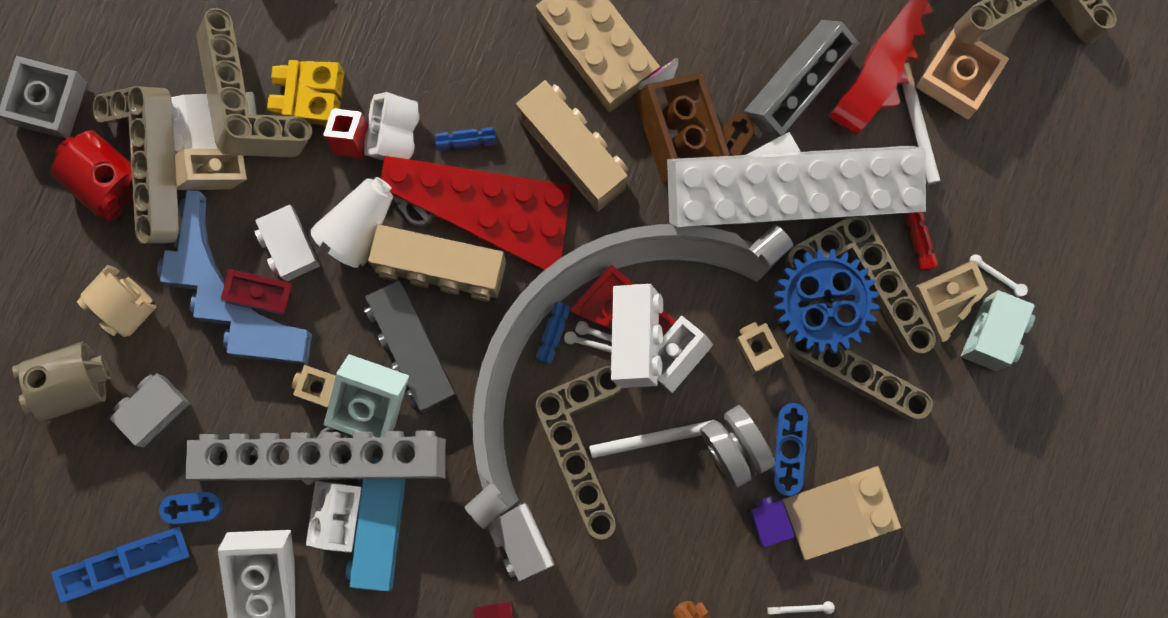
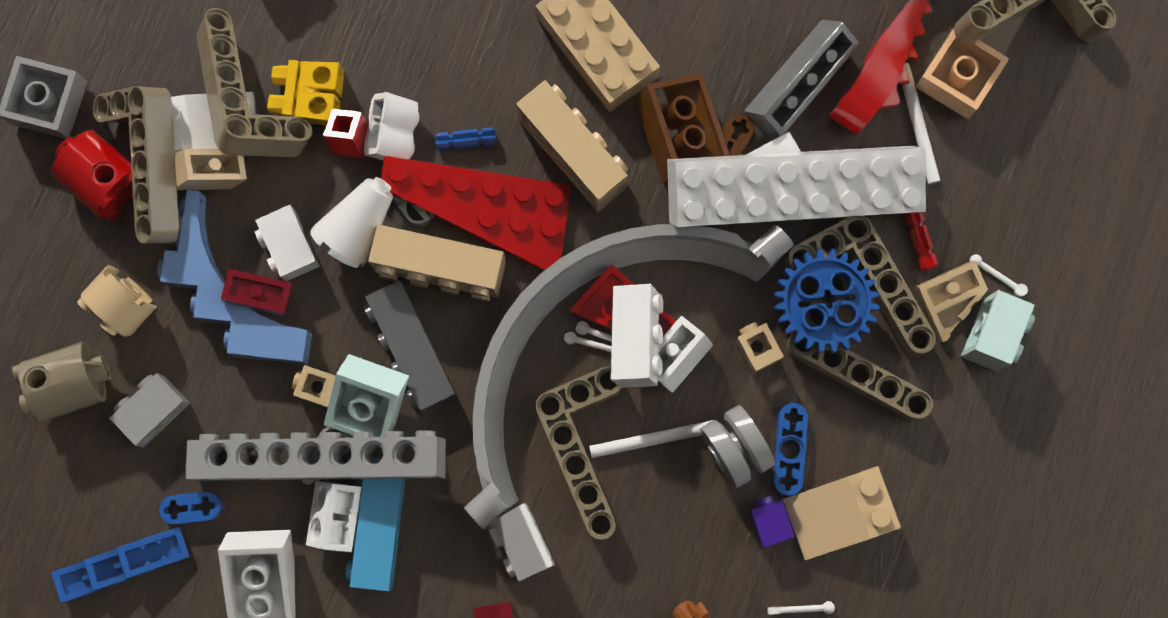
(553, 332): blue axle -> none
(665, 73): white sticker -> none

